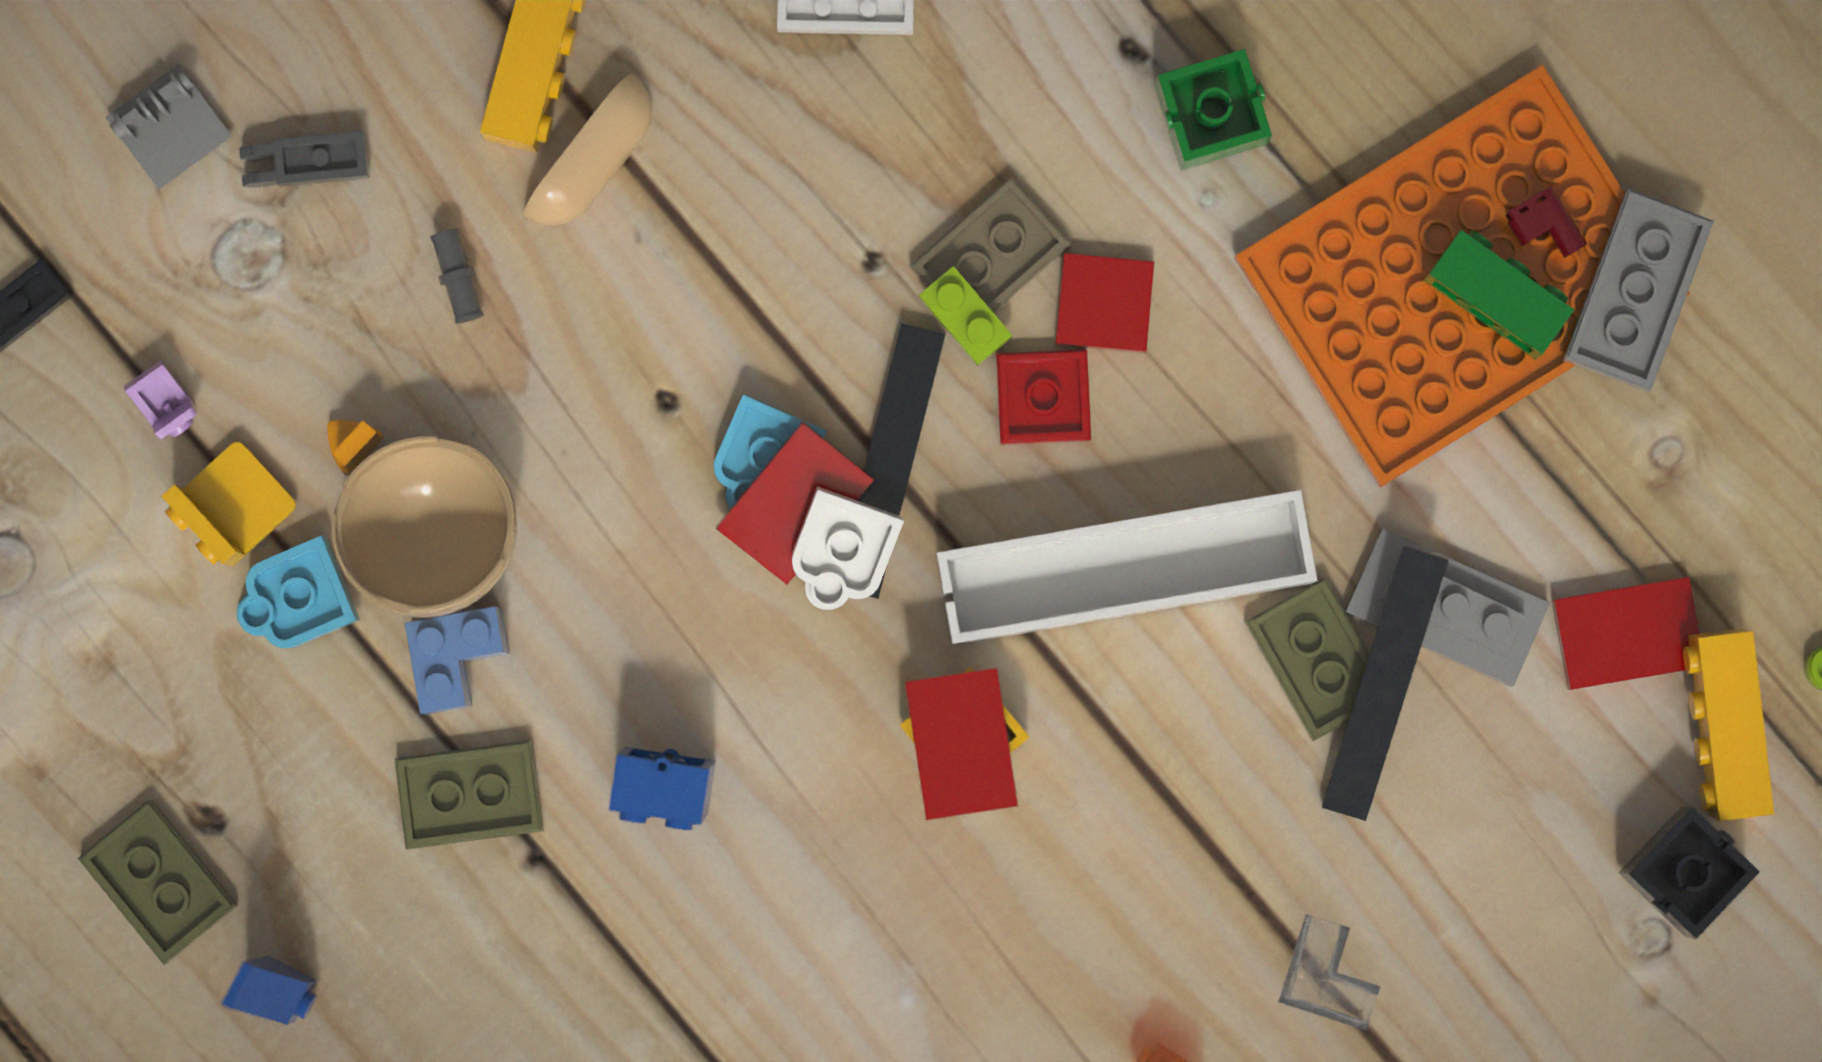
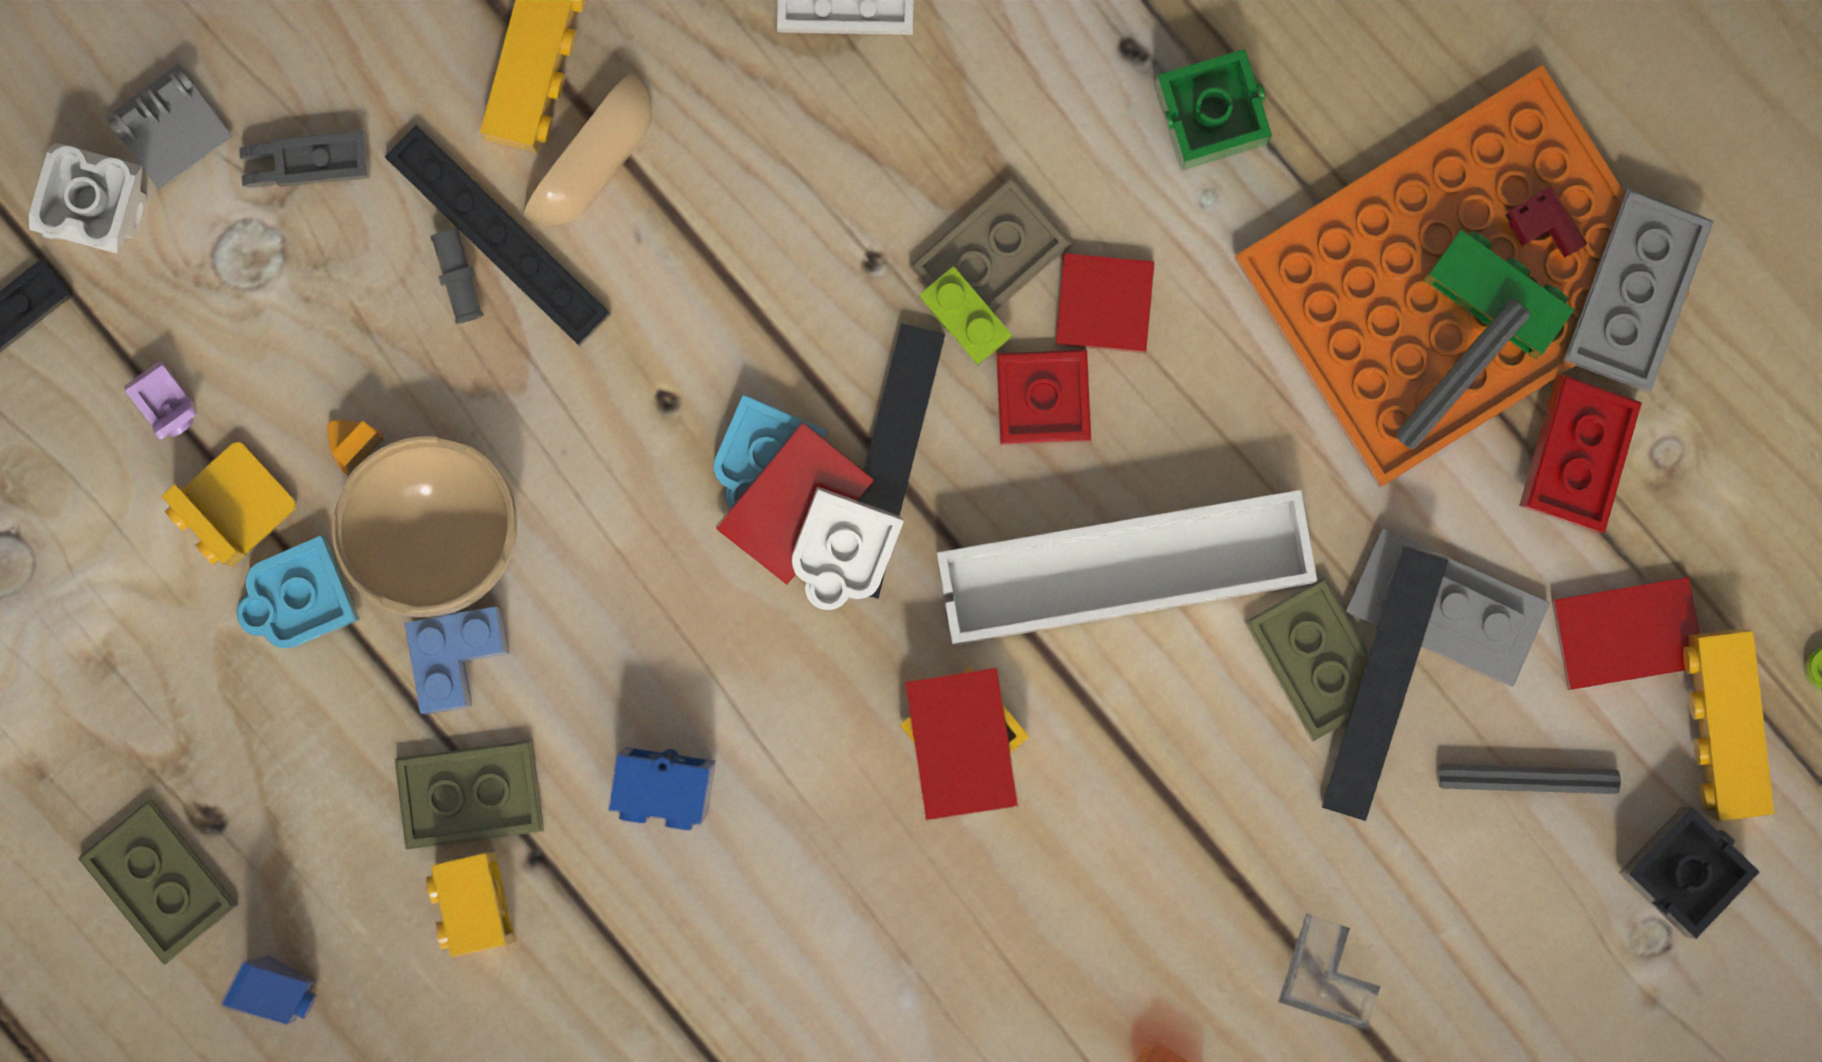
(87, 198): none -> white piece
(470, 904): none -> yellow brick
(497, 235): none -> black tile
(1463, 373): none -> dark grey axle
(1529, 778): none -> dark grey axle
(1580, 454): none -> red tile

